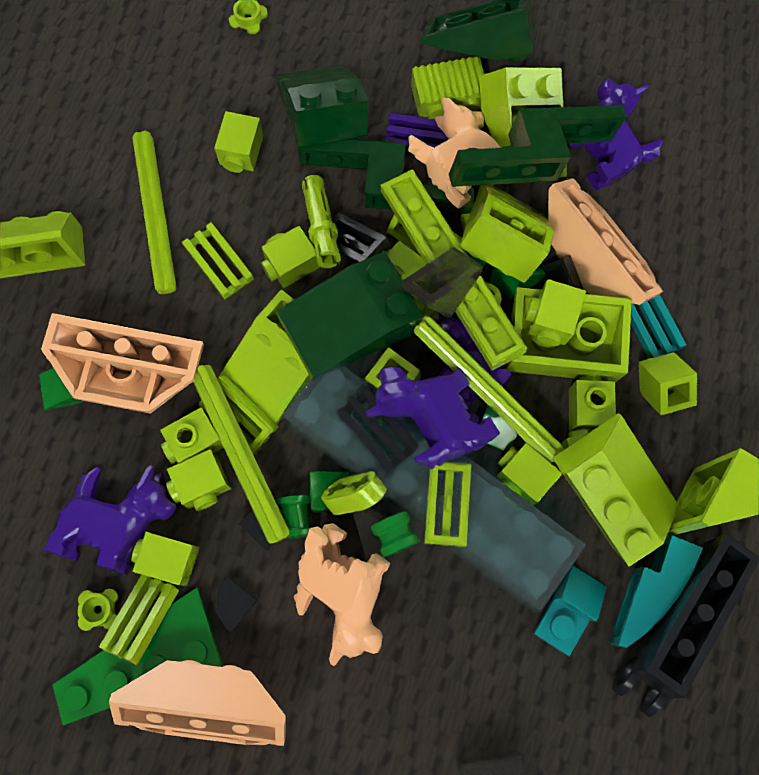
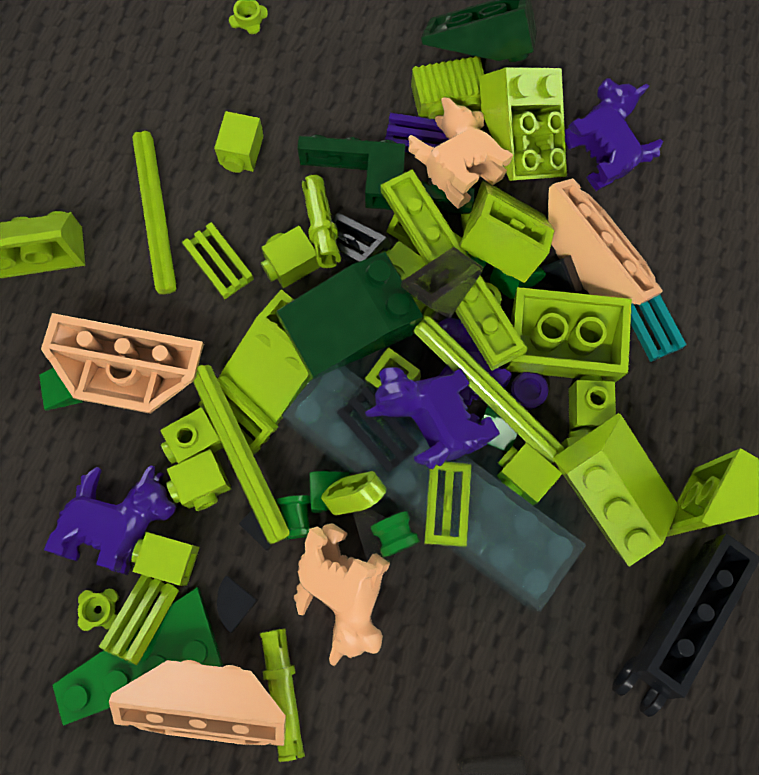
(281, 689): none -> lime pin
(324, 104): dark green slope -> none
(529, 389): none -> dark purple tile
(537, 145): dark green bracket -> none
(555, 313): lime brick -> none
(570, 610): teal slope -> none
(654, 590): teal slope -> none
(668, 383): lime brick -> none

